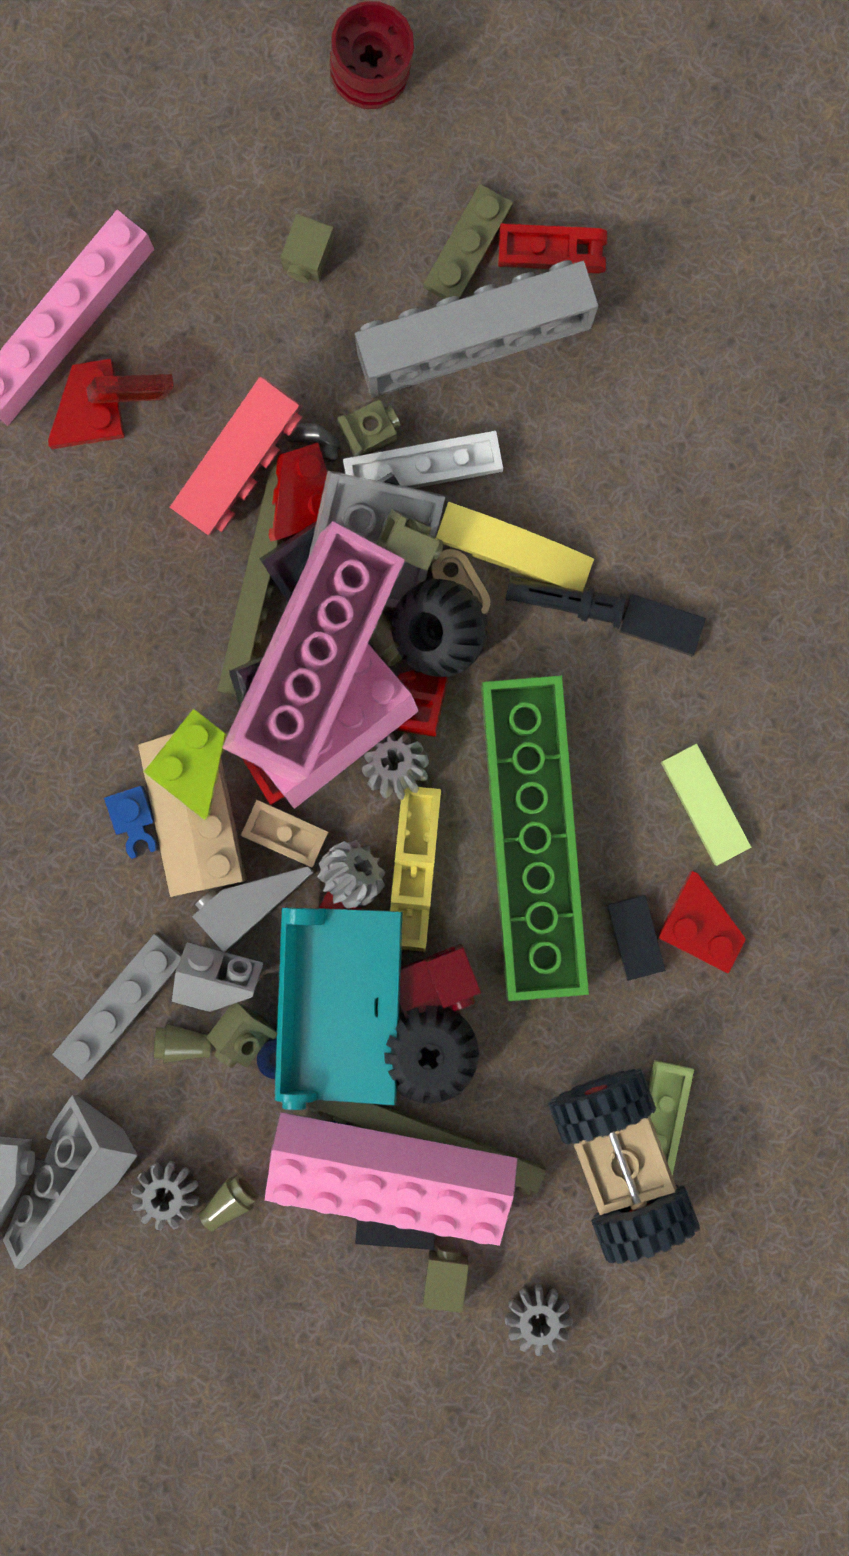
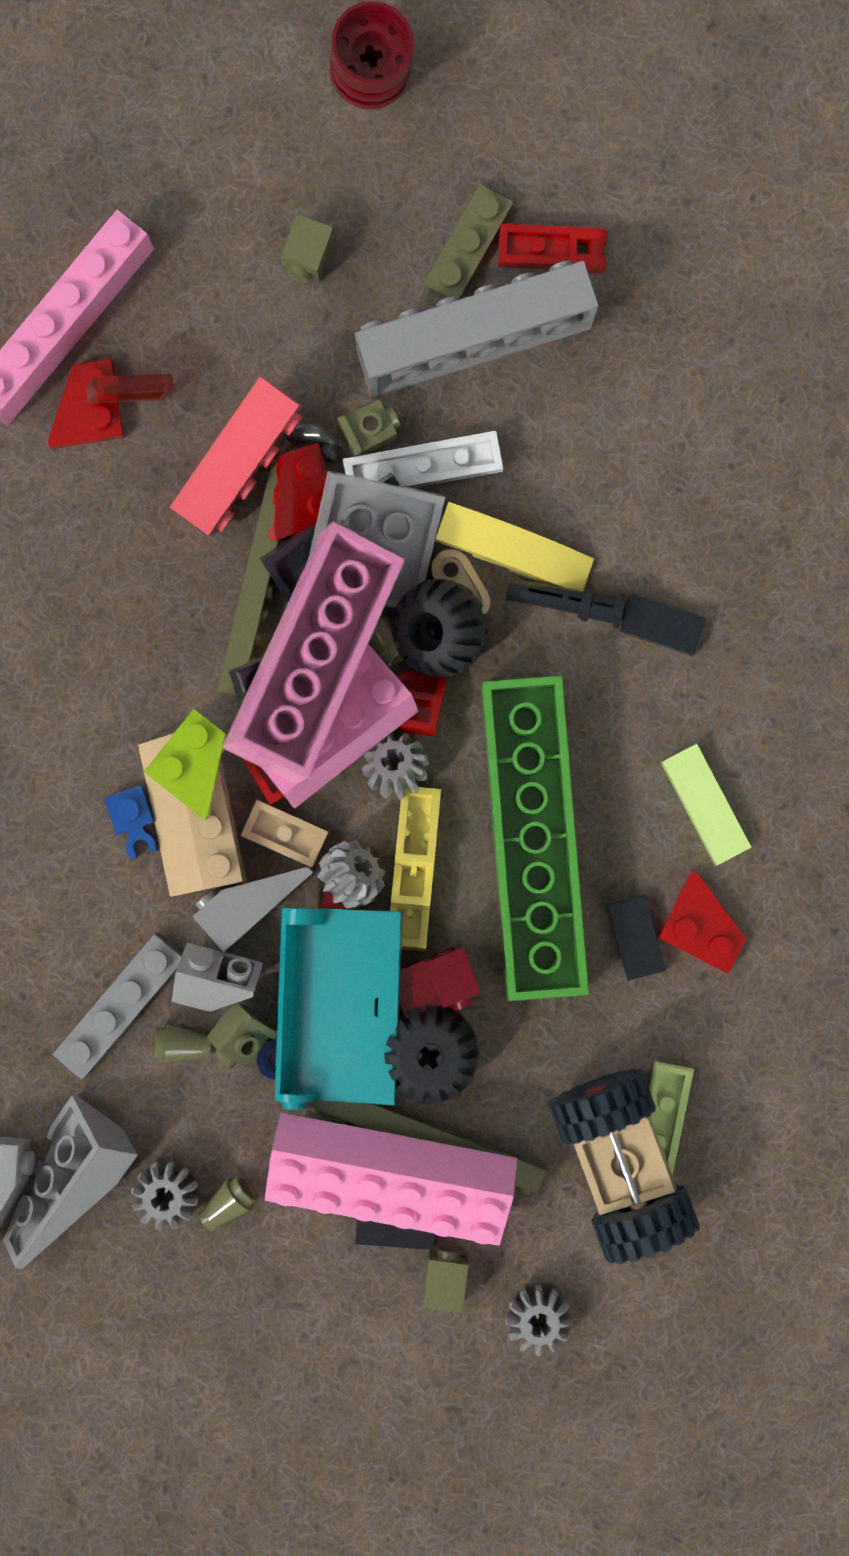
(410, 540): olive brick -> none

